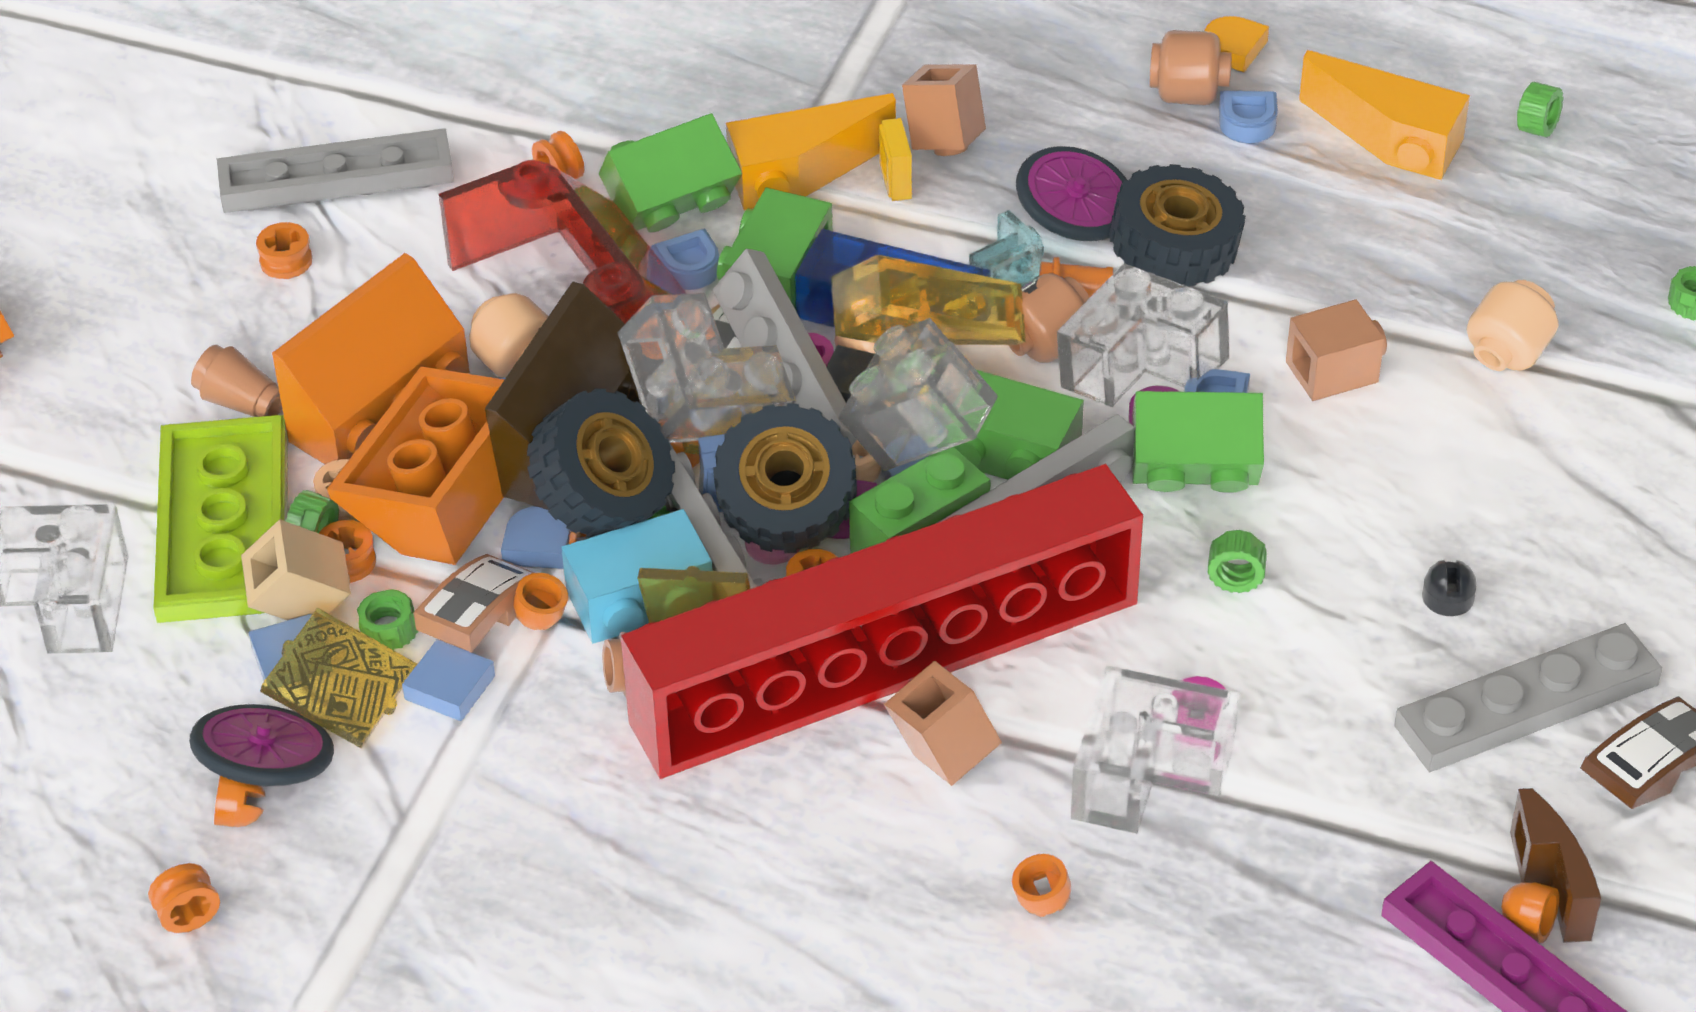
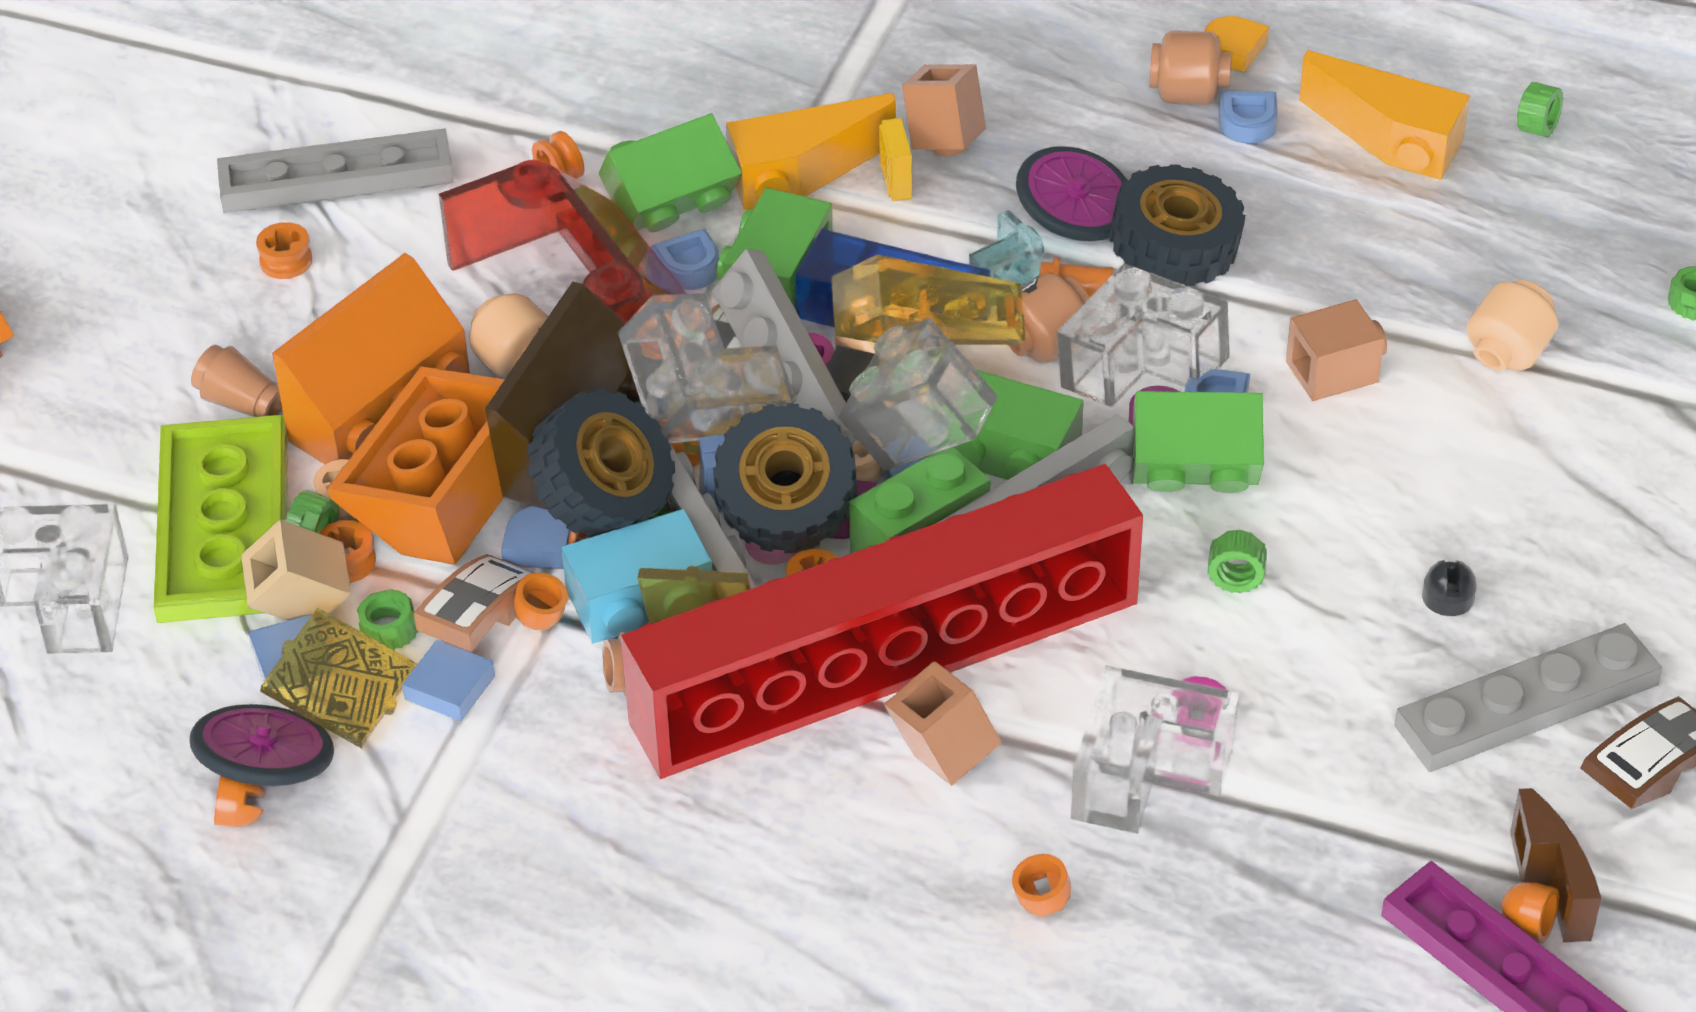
(184, 898): orange bush -> none

